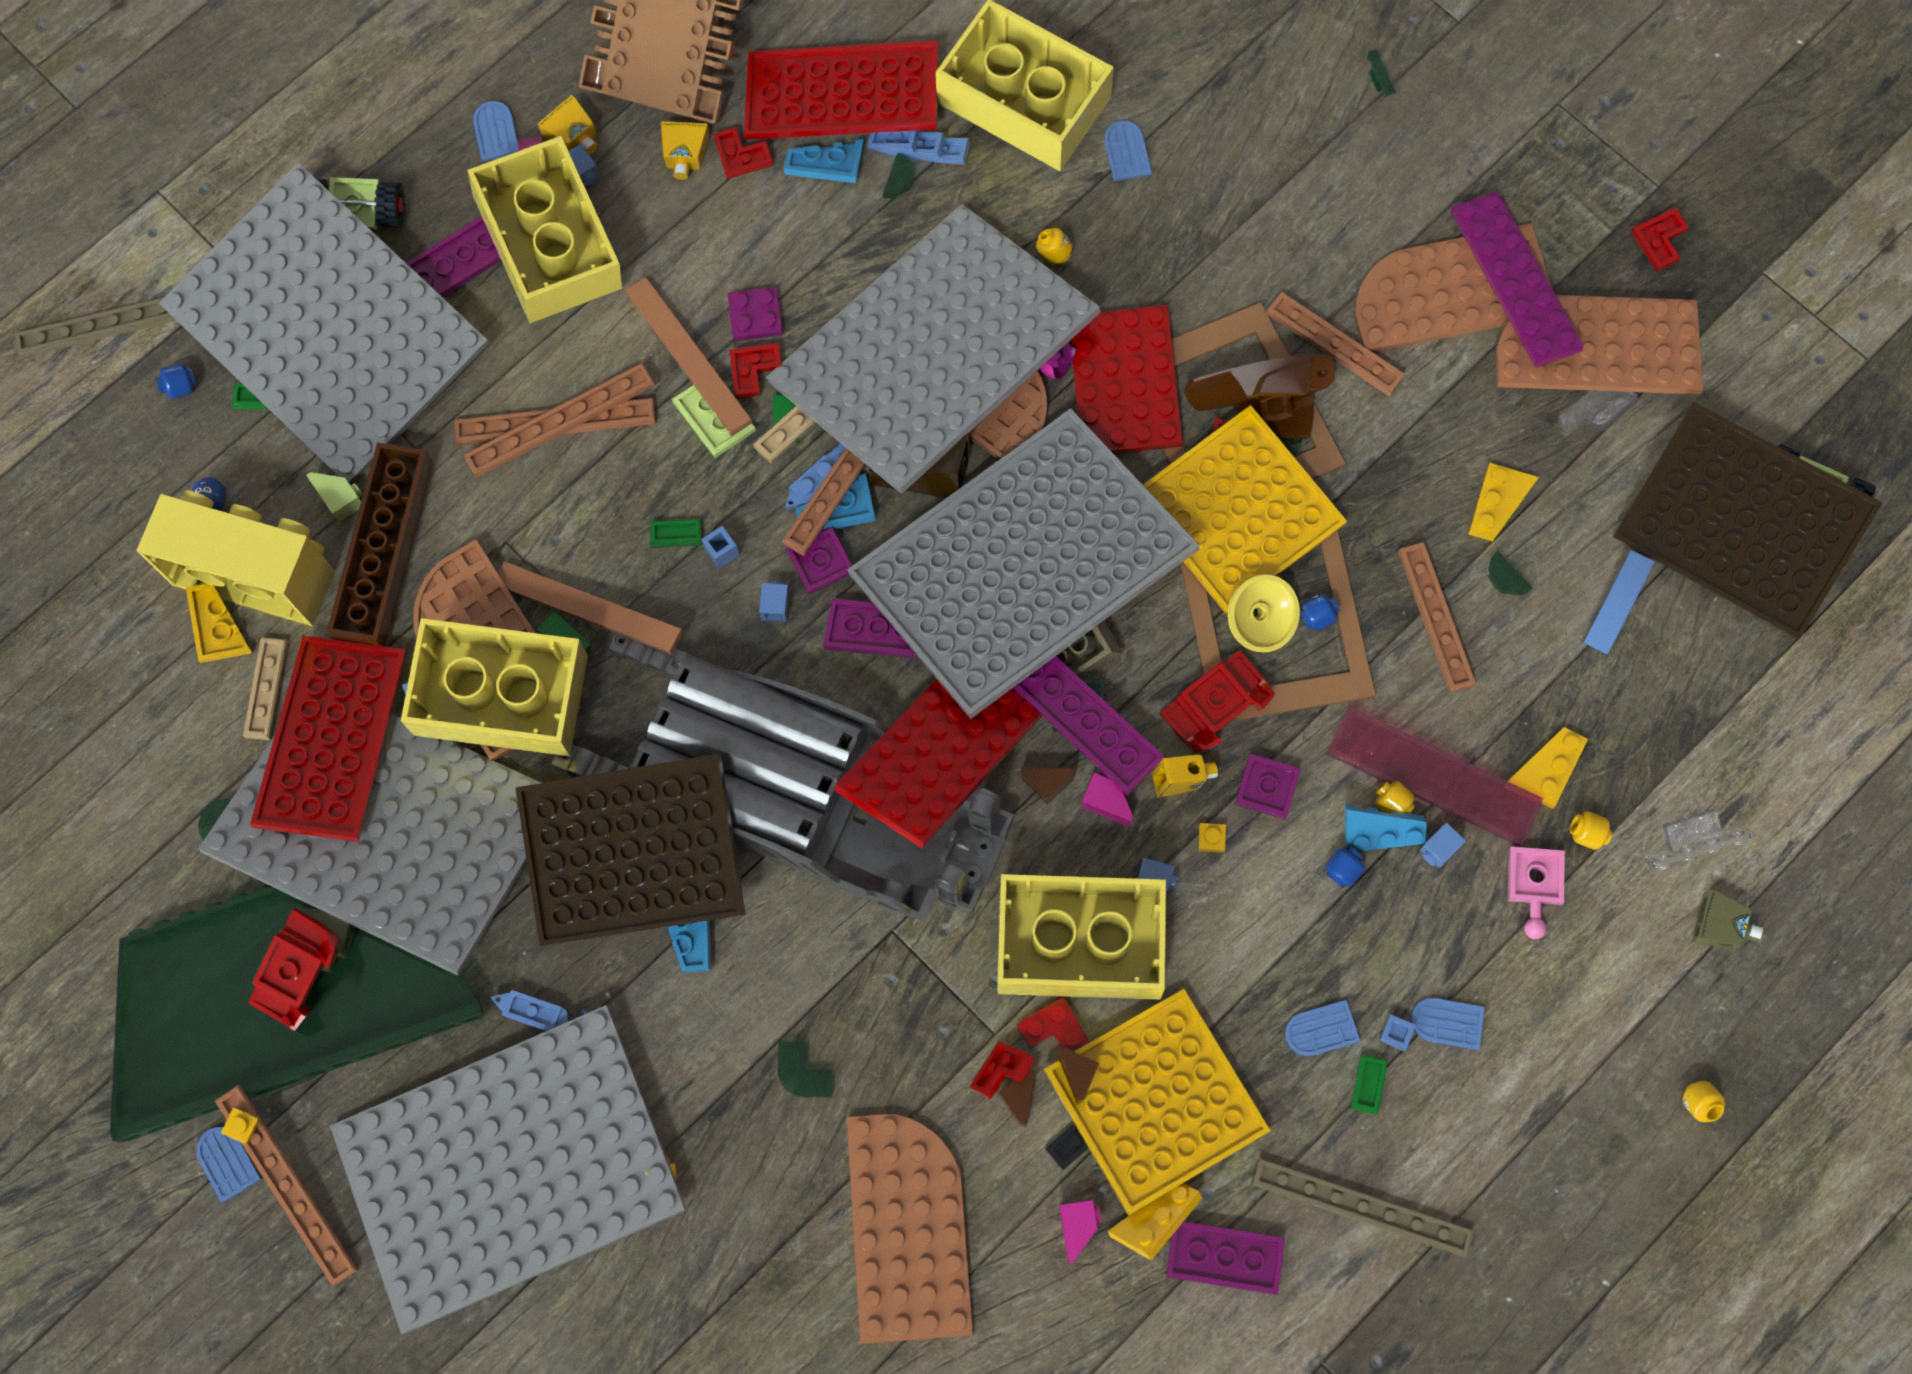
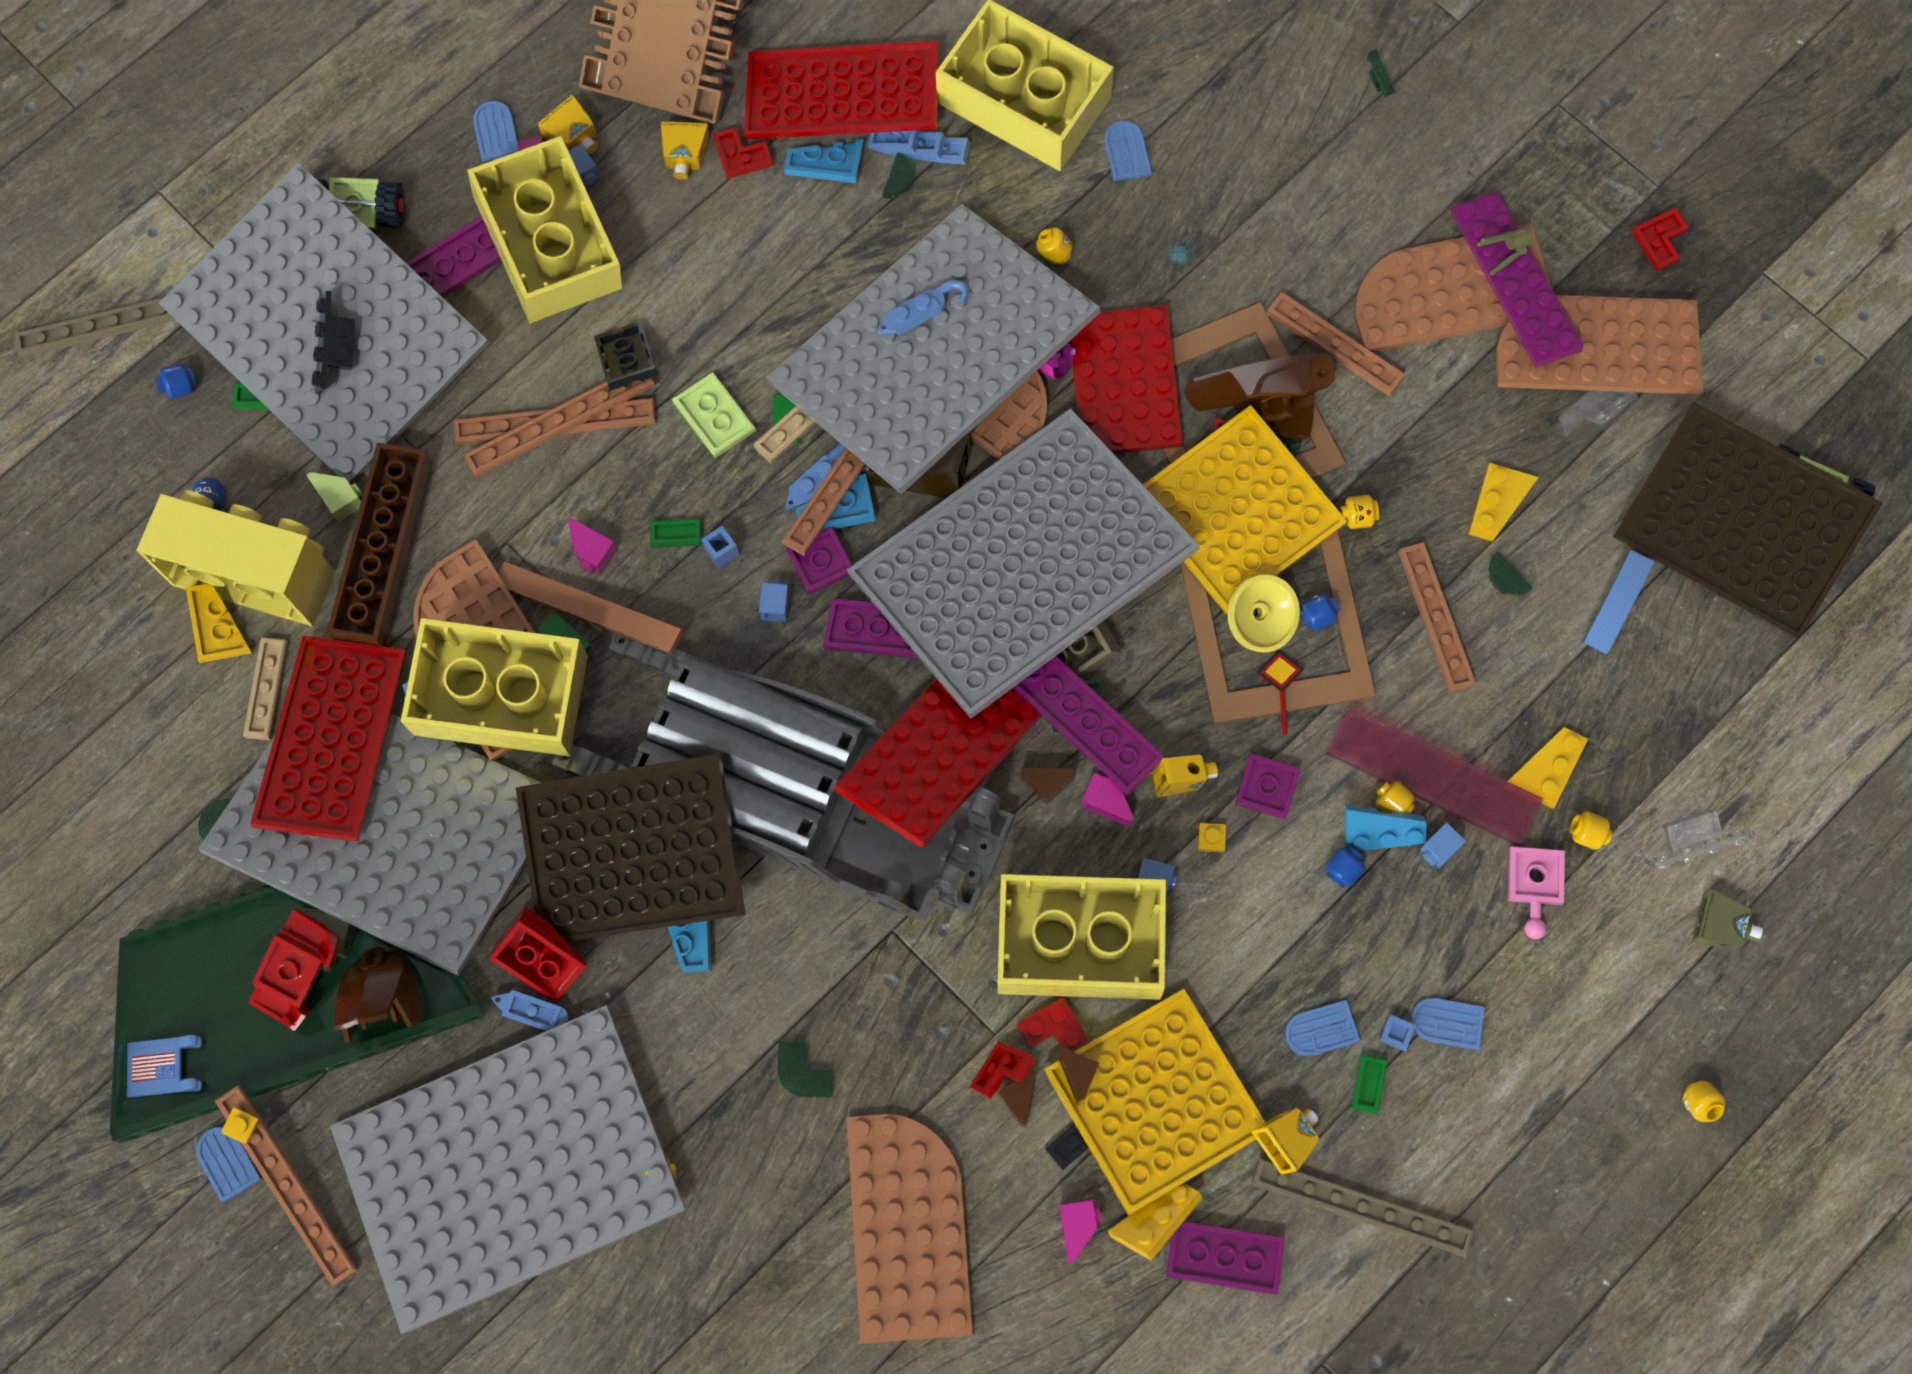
(156, 1066): none -> medium blue flag
(334, 342): none -> black bracket
(374, 988): none -> reddish brown piece
(538, 955): none -> red slope
(590, 547): none -> dark pink slope
(625, 356): none -> black piece
(688, 356): nougat tile -> none
(747, 364): red plate -> none
(755, 314): magenta plate -> none
(920, 308): none -> medium blue plate
(1179, 255): none -> clear light blue plate
(1216, 701): red piece -> none
(1280, 673): none -> piece
(1288, 1138): none -> yellow torso
(1360, 511): none -> yellow head
(1516, 240): none -> olive plant

